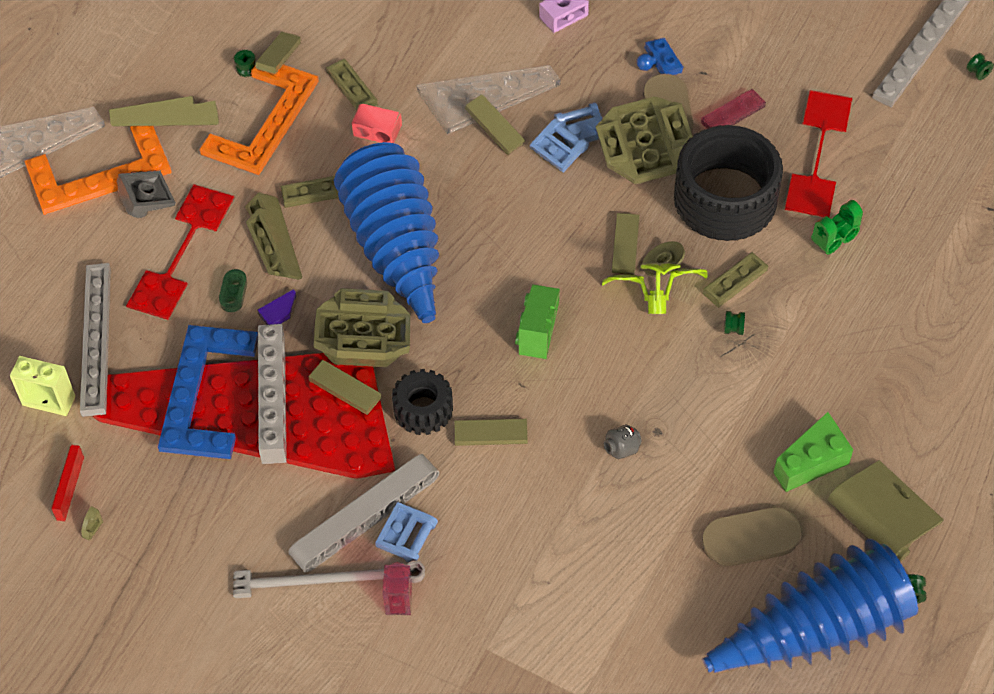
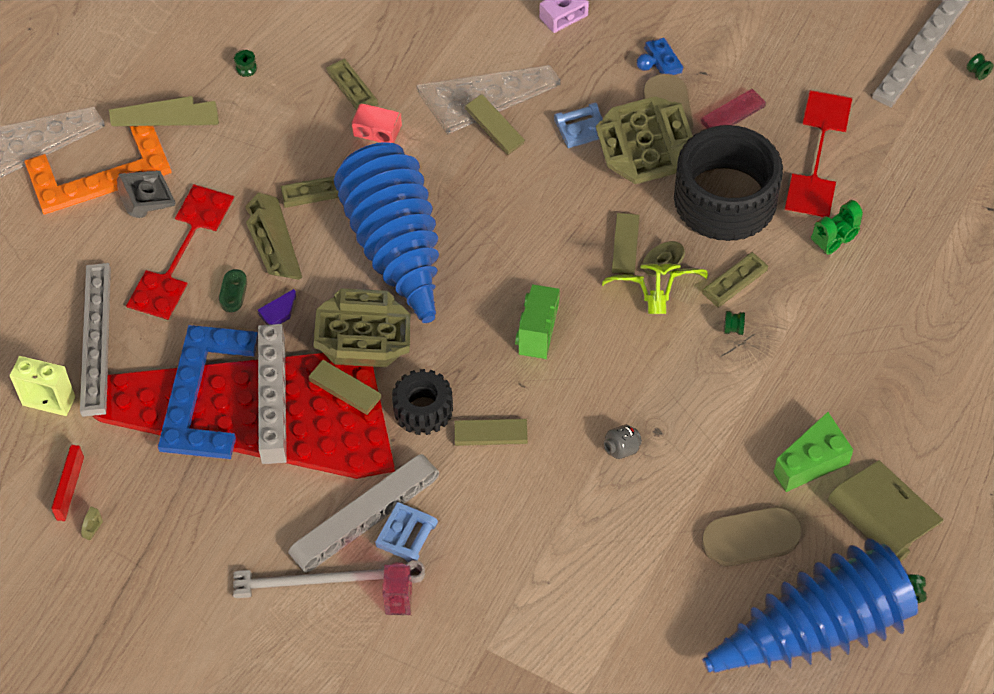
(254, 158): orange plate -> none
(278, 52): olive tile -> none
(554, 150): medium blue plate -> none

